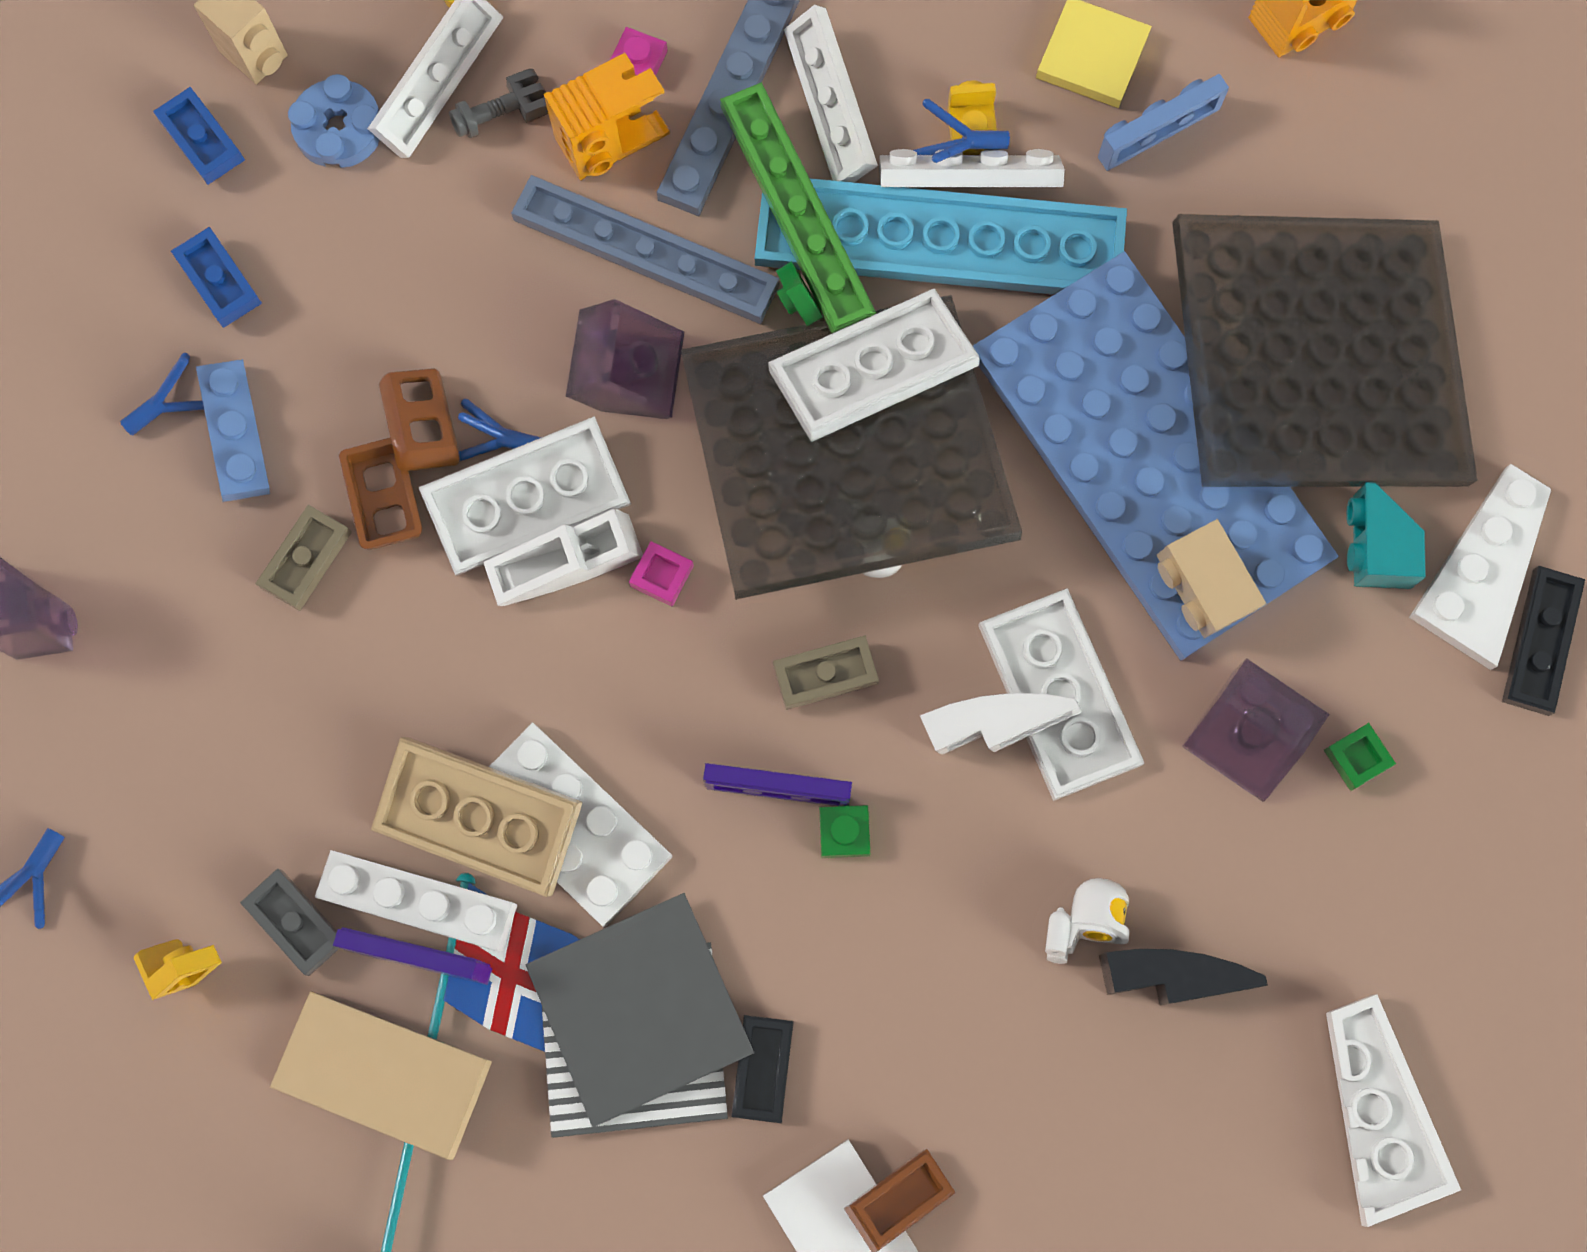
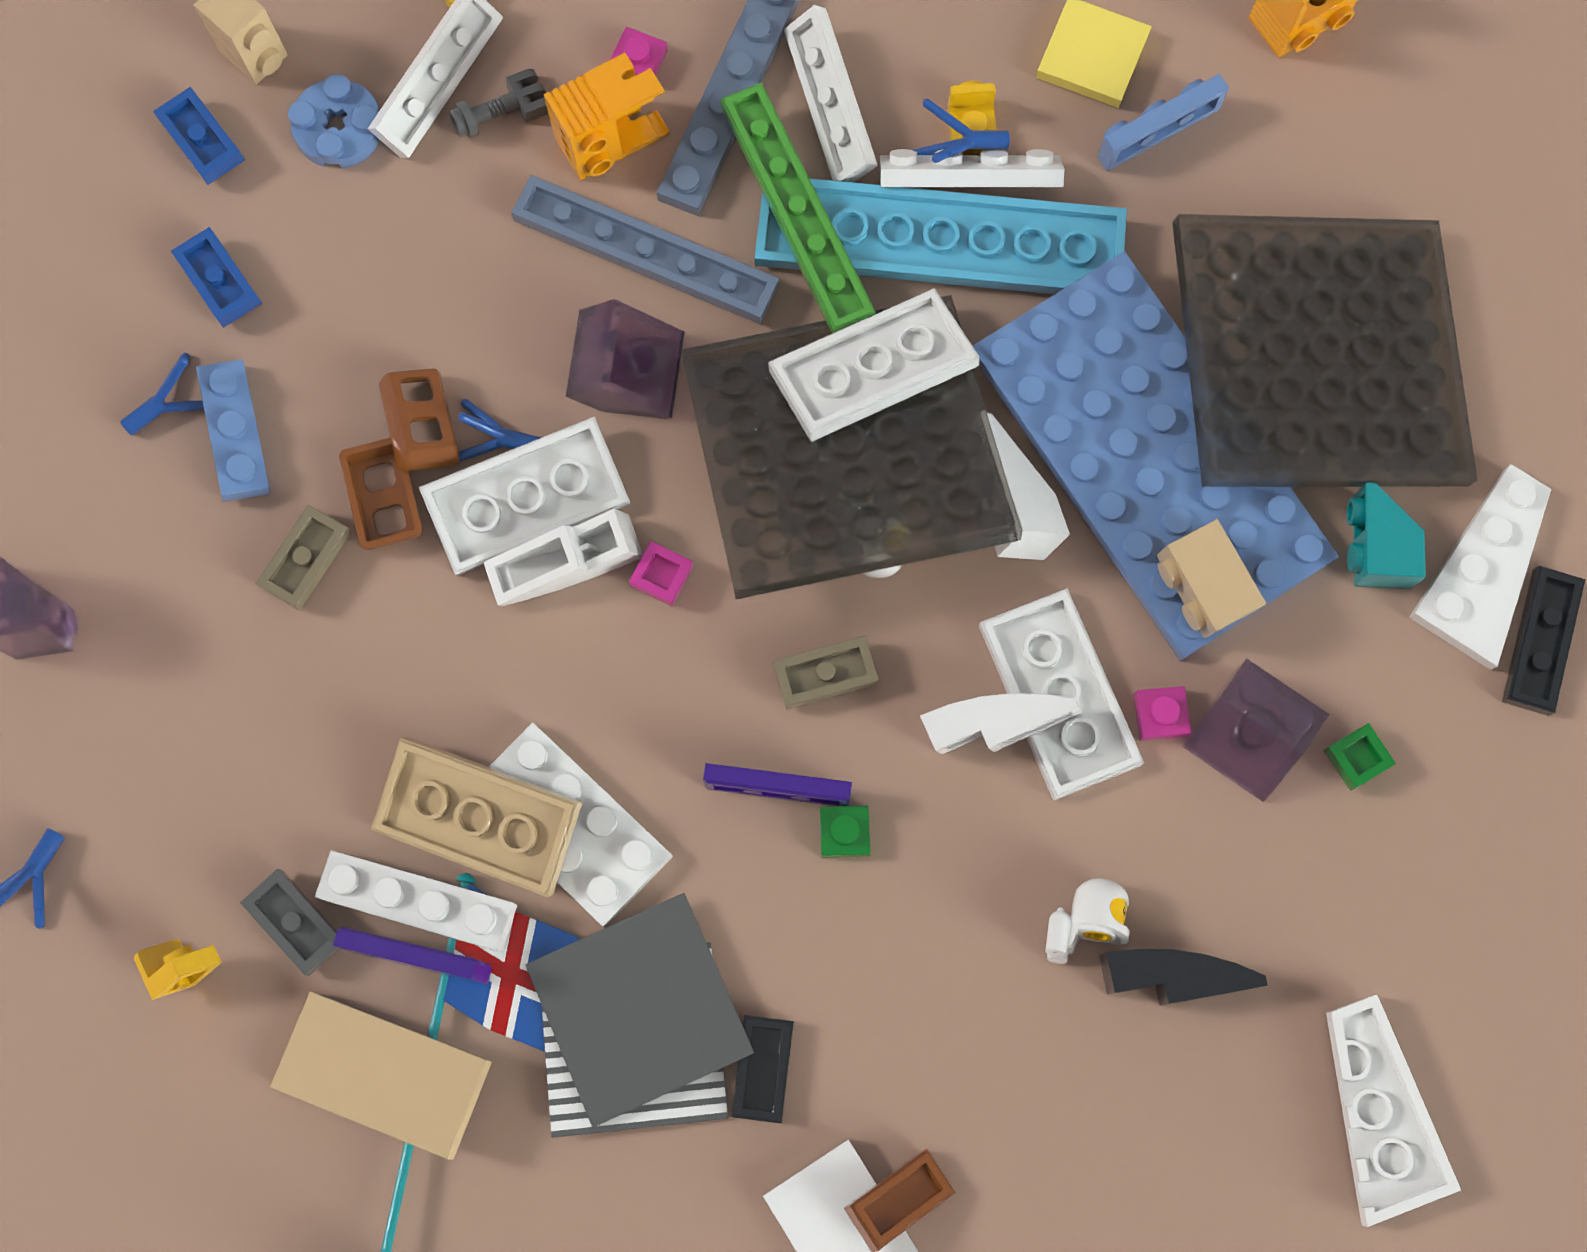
(796, 295): green plate -> none
(1034, 502): none -> white slope
(1162, 713): none -> dark pink plate

